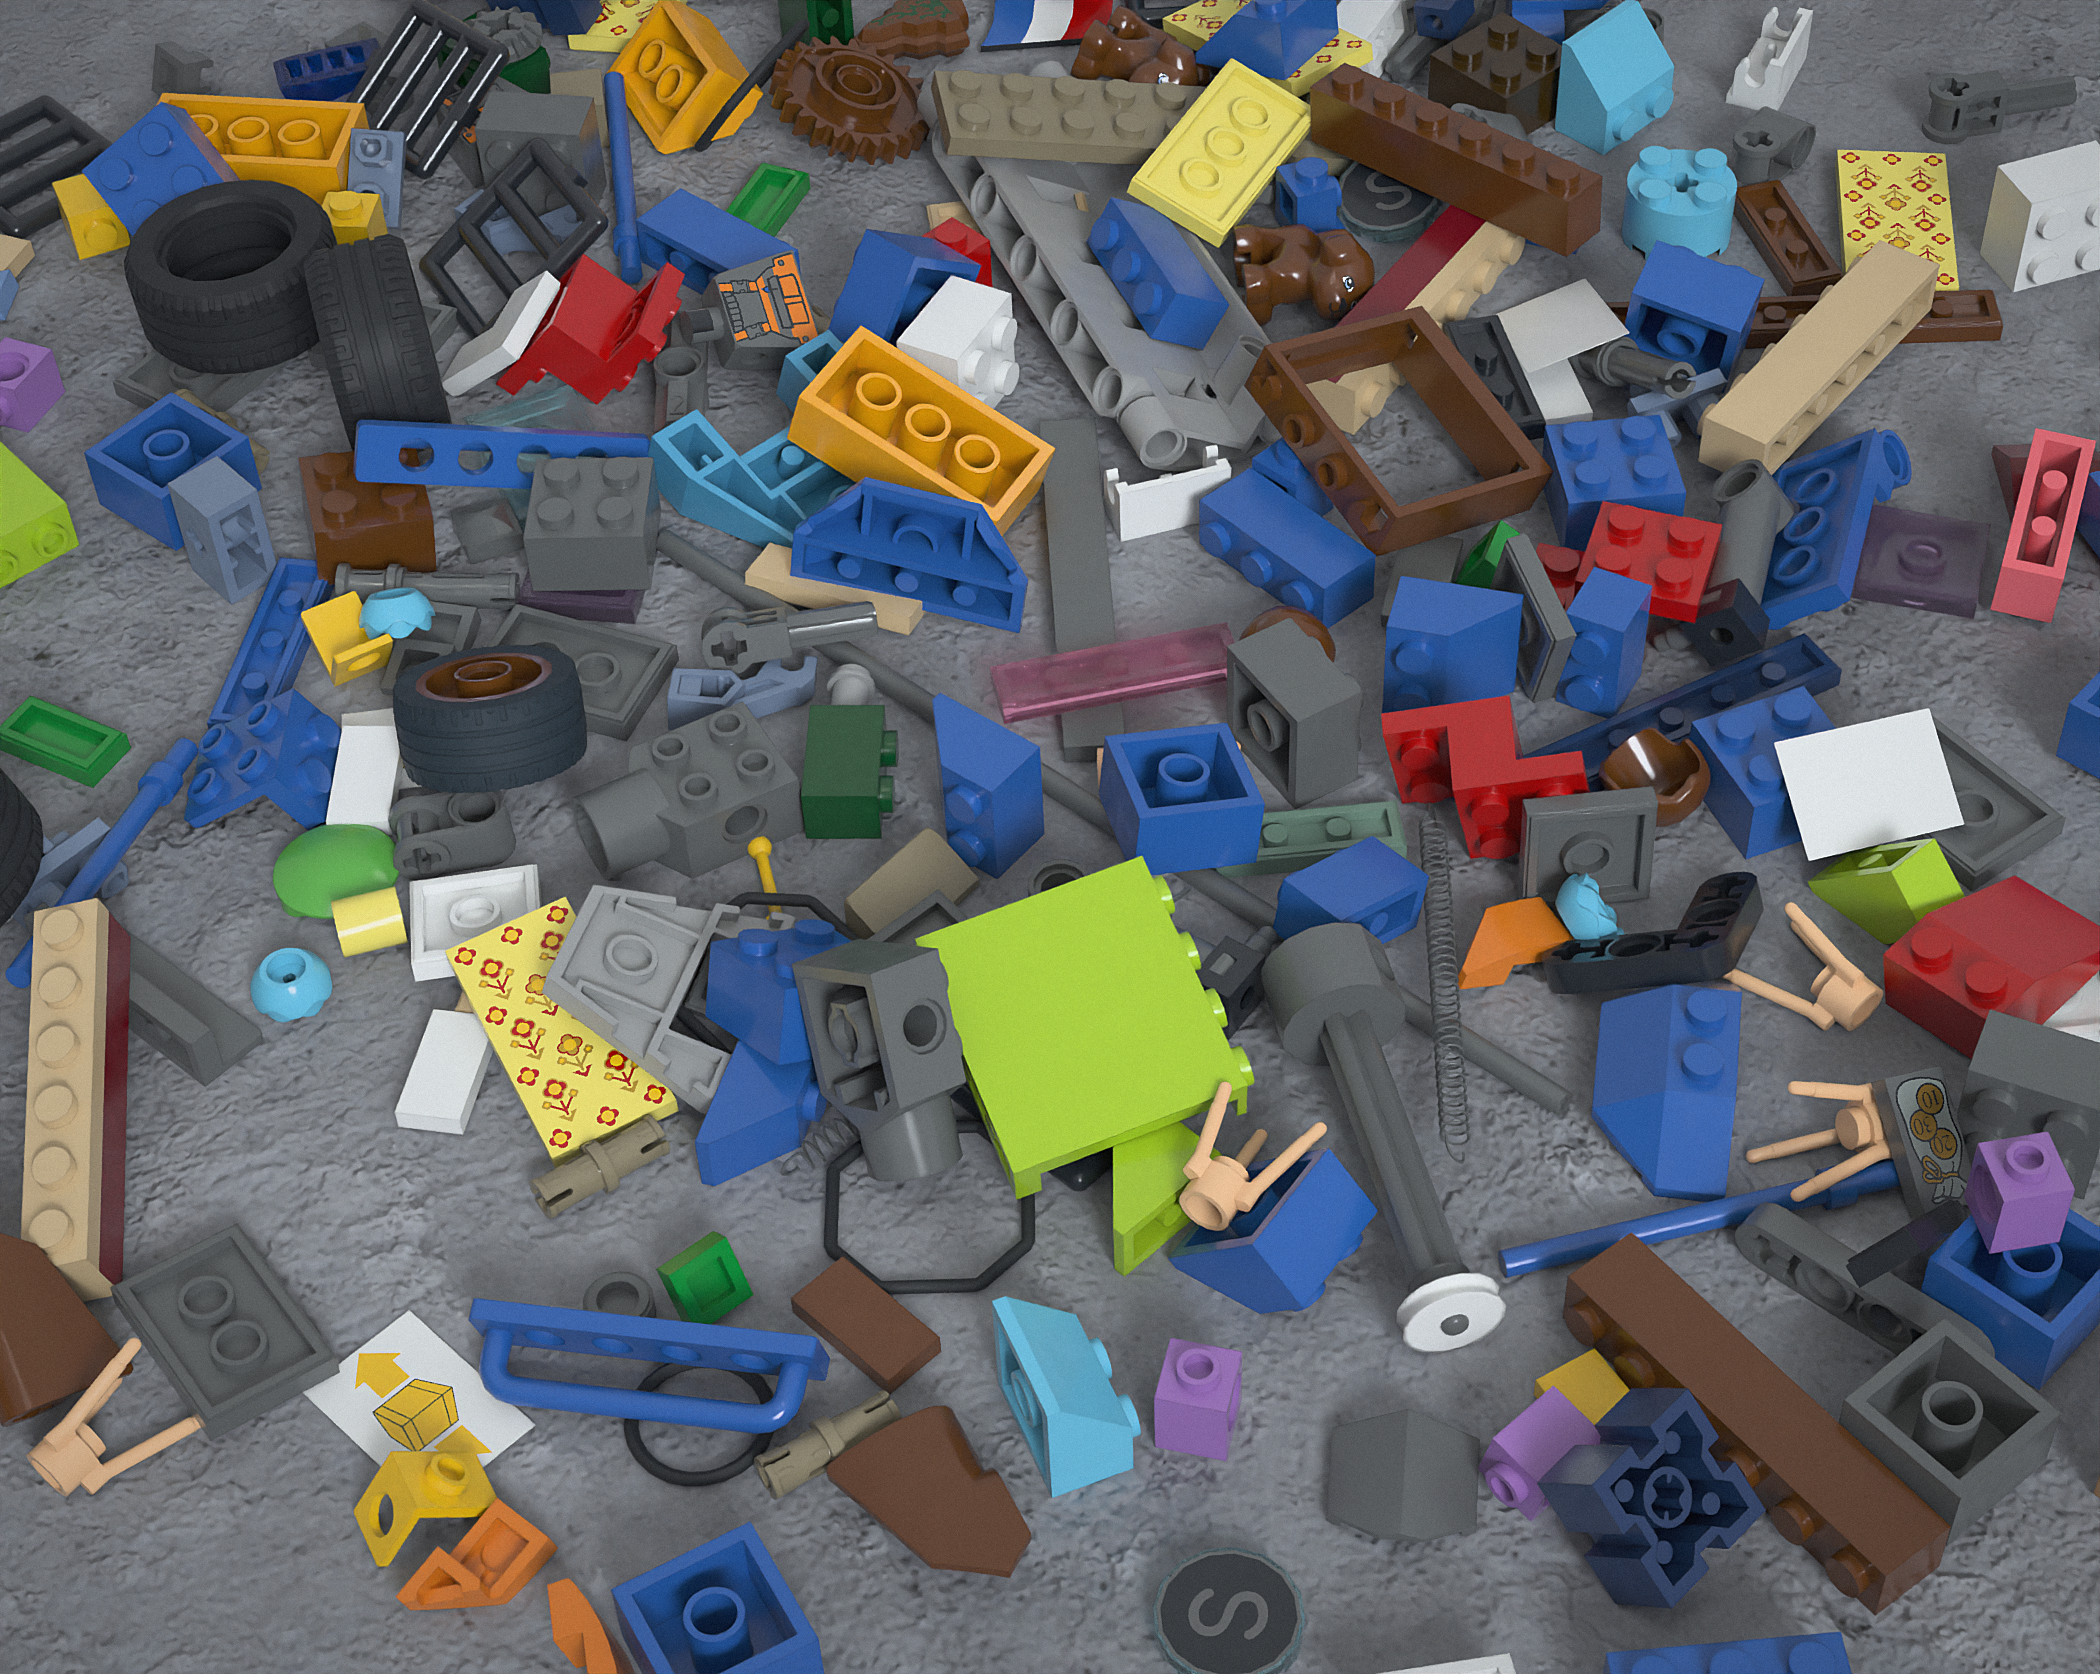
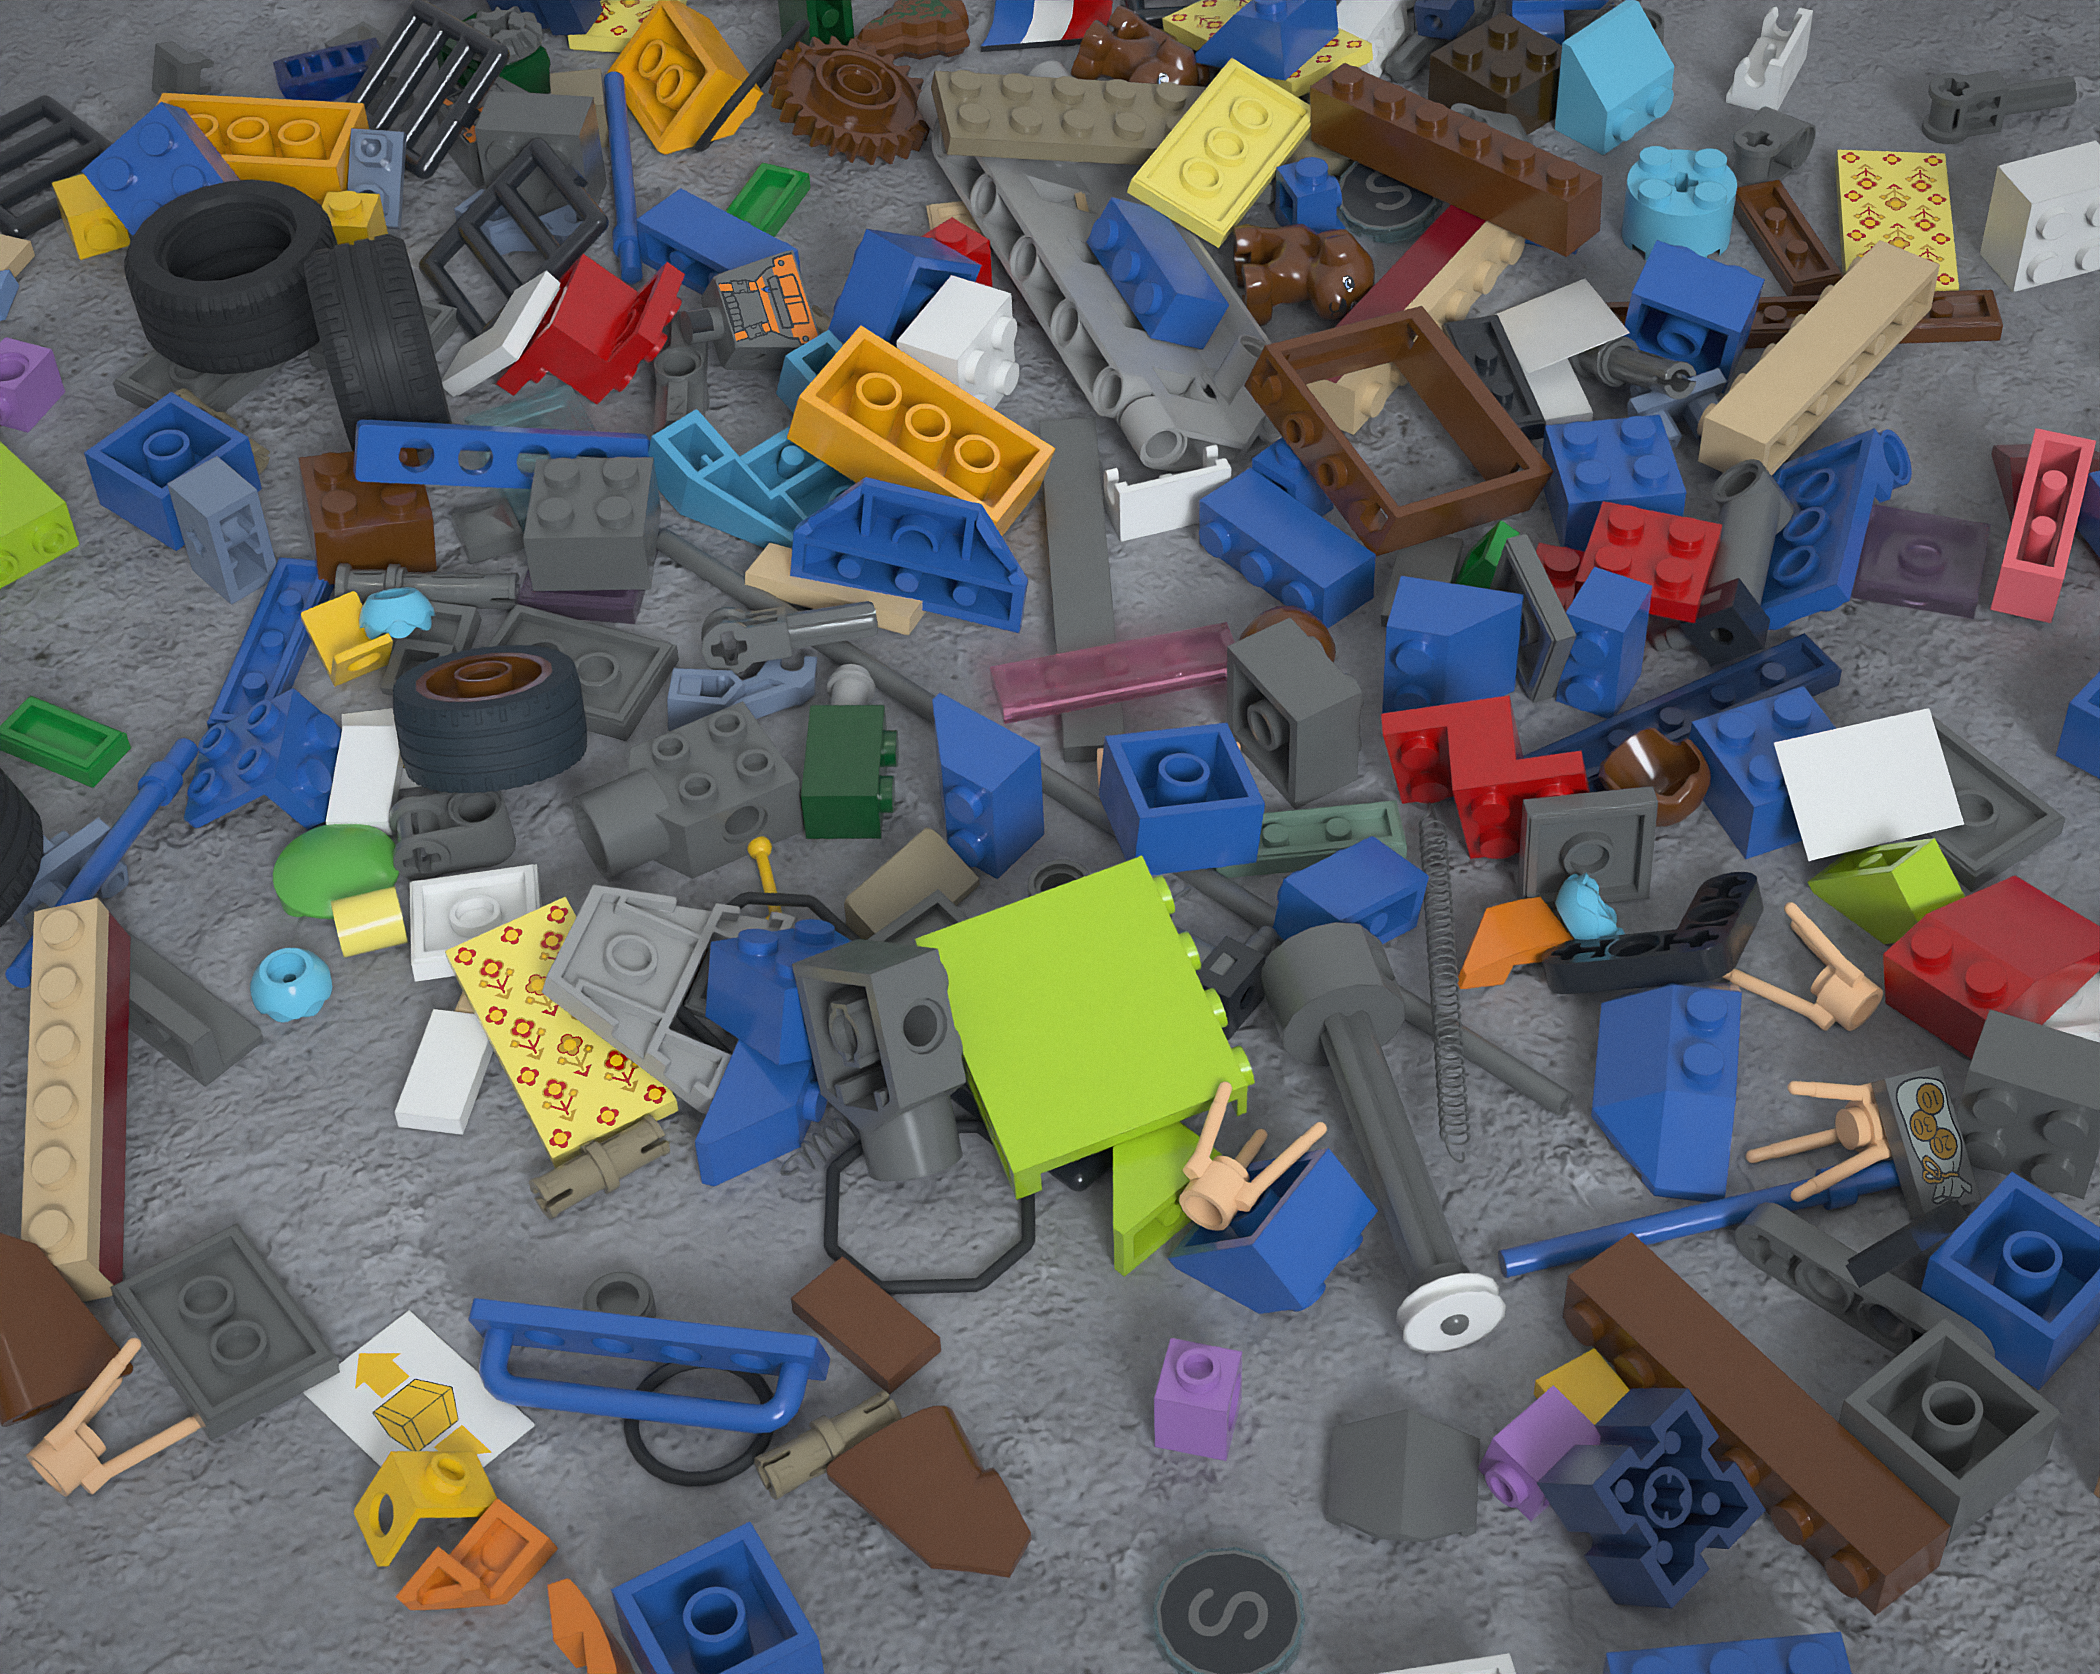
(705, 1280): green tile -> none
(1062, 1395): medium azure slope -> none
(2018, 1192): medium lavender brick -> none

